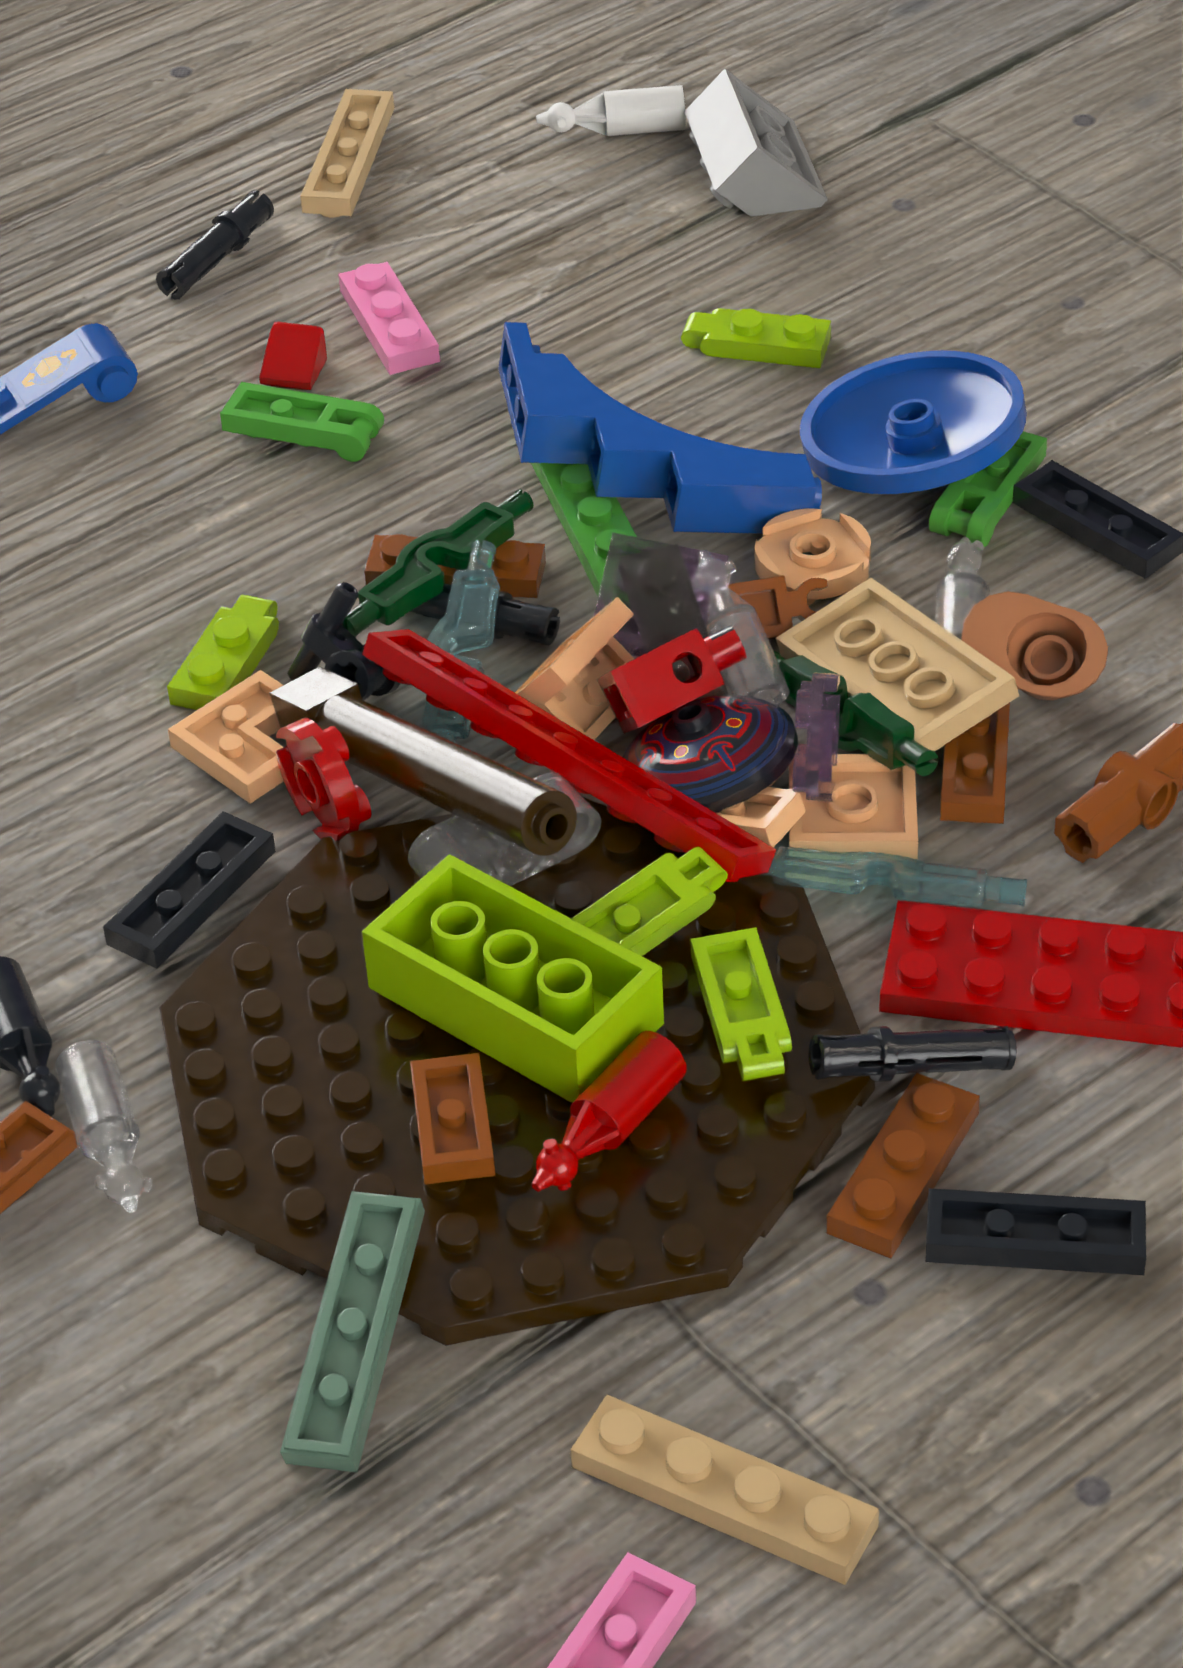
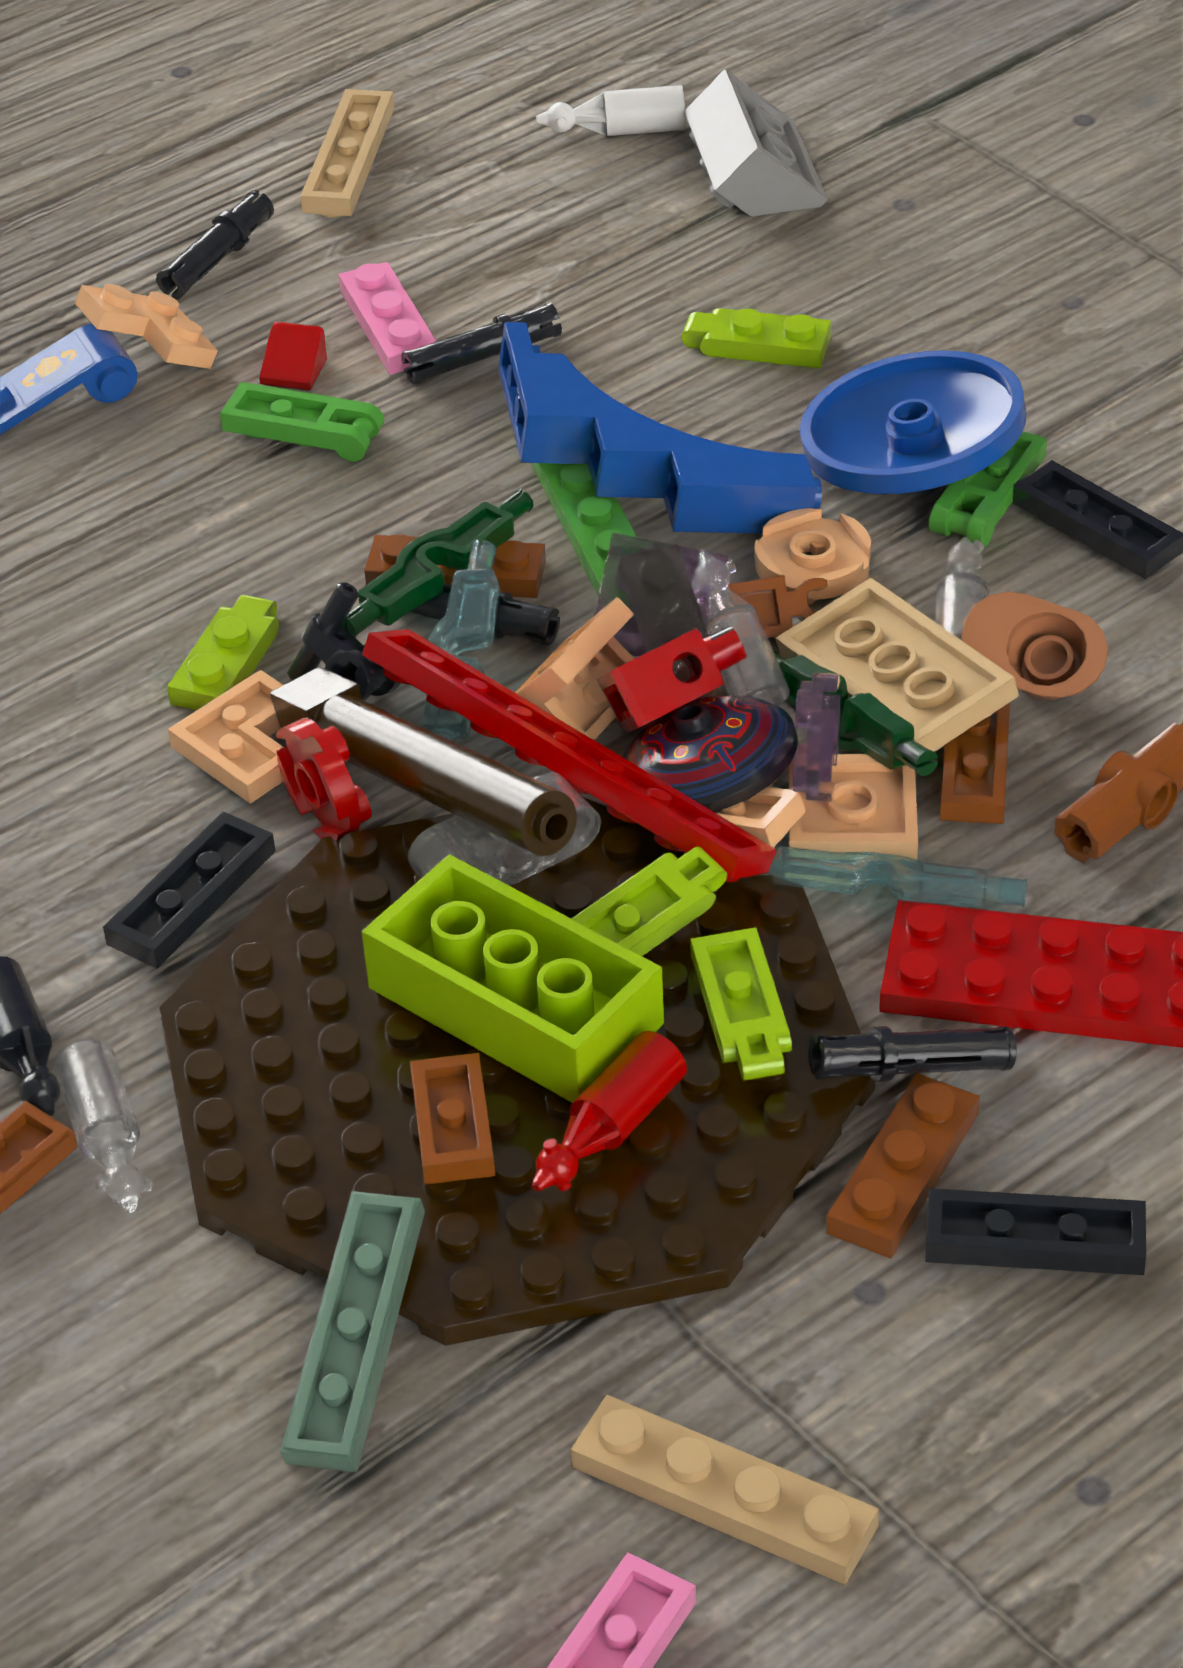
(151, 316): none -> light nougat plate
(476, 344): none -> black pin

